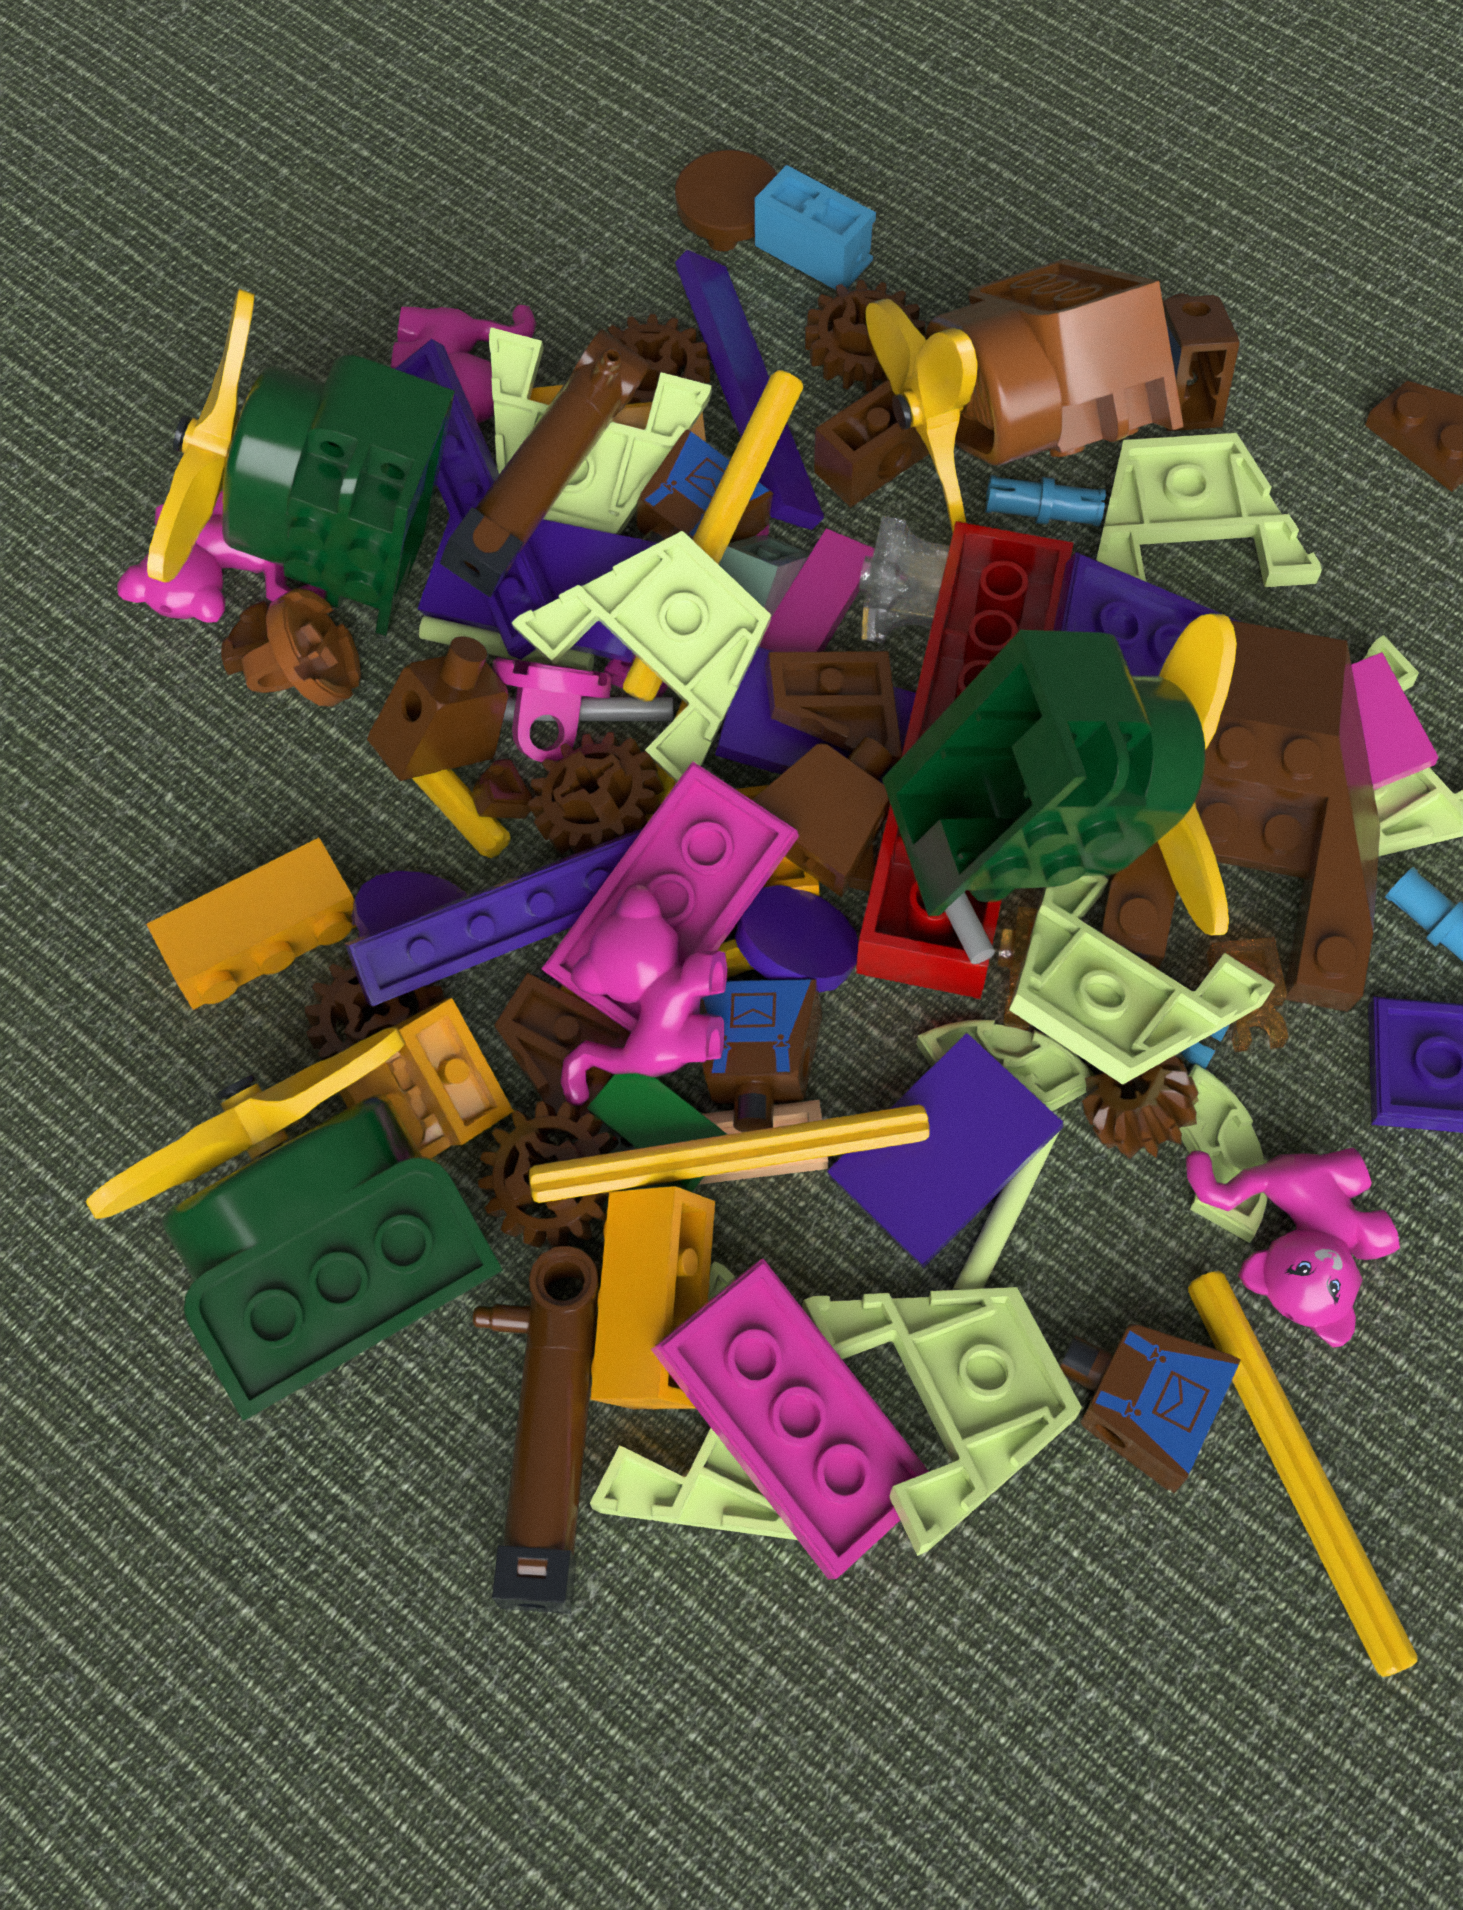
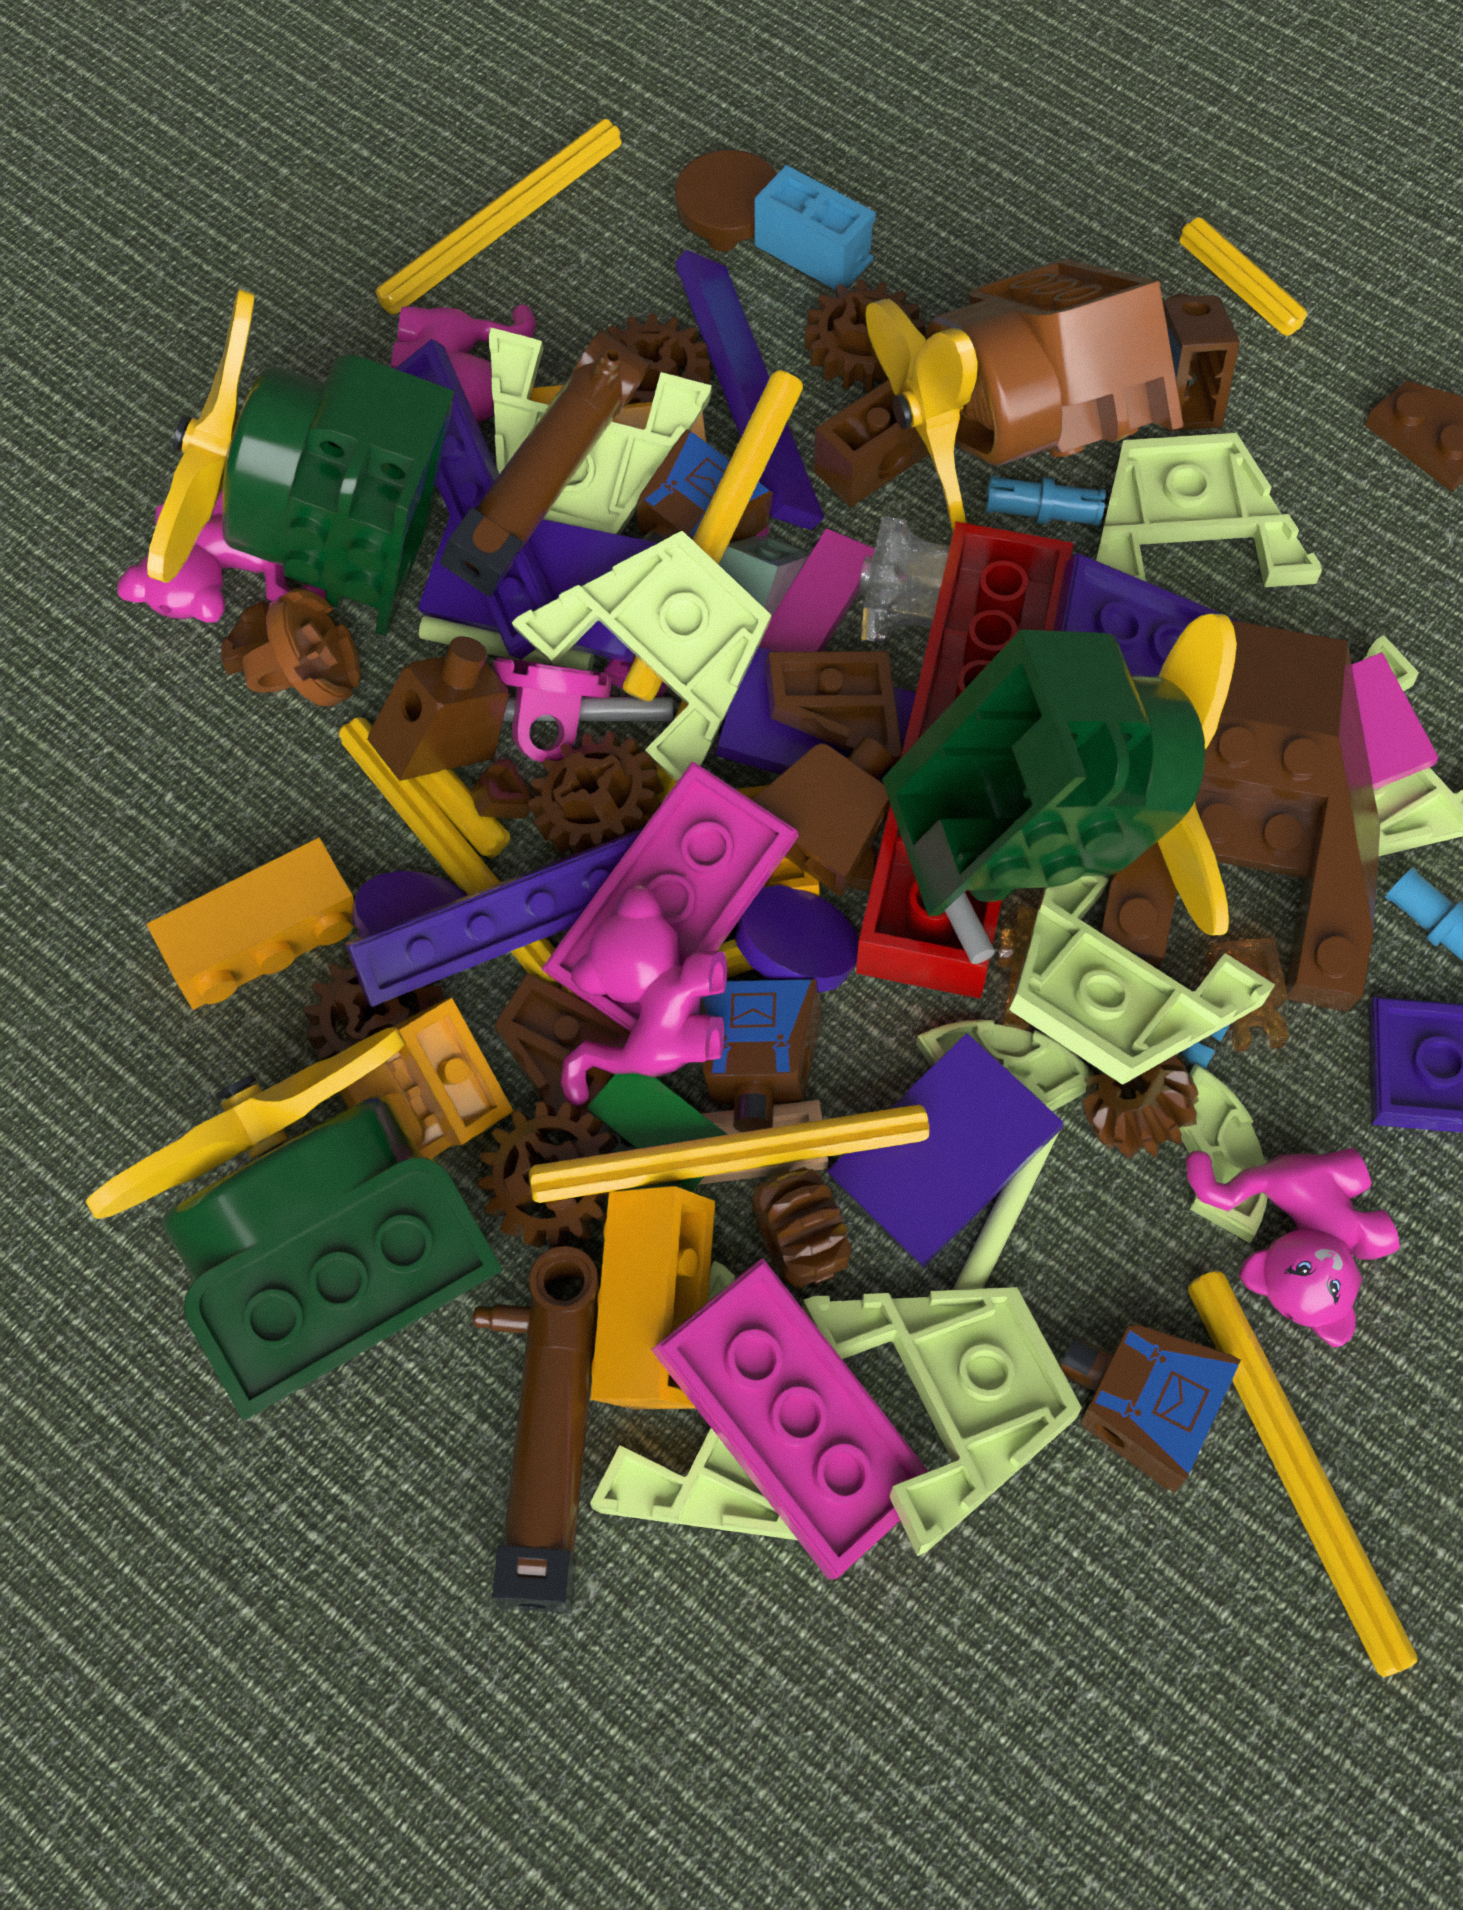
(436, 834): none -> yellow axle
(498, 217): none -> yellow axle
(801, 1227): none -> reddish brown gear
(1243, 276): none -> yellow axle

